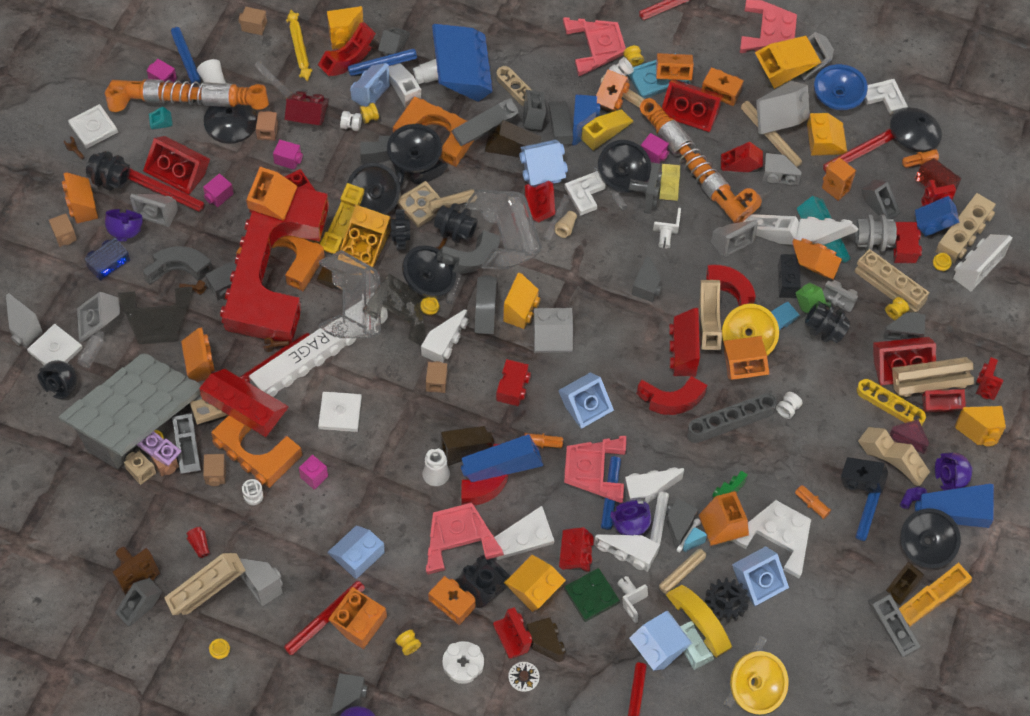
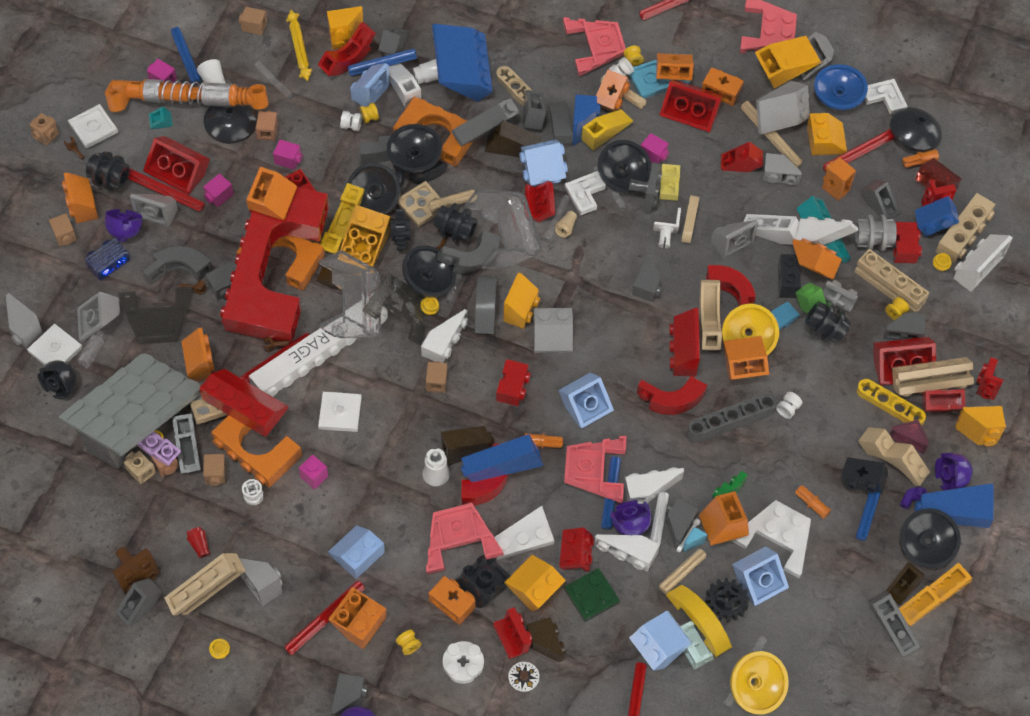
(43, 129): none -> medium nougat brick
(306, 108): dark red slope -> none
(632, 596): white bracket -> none
(690, 219): none -> tan beam
(712, 182): orange piece -> none

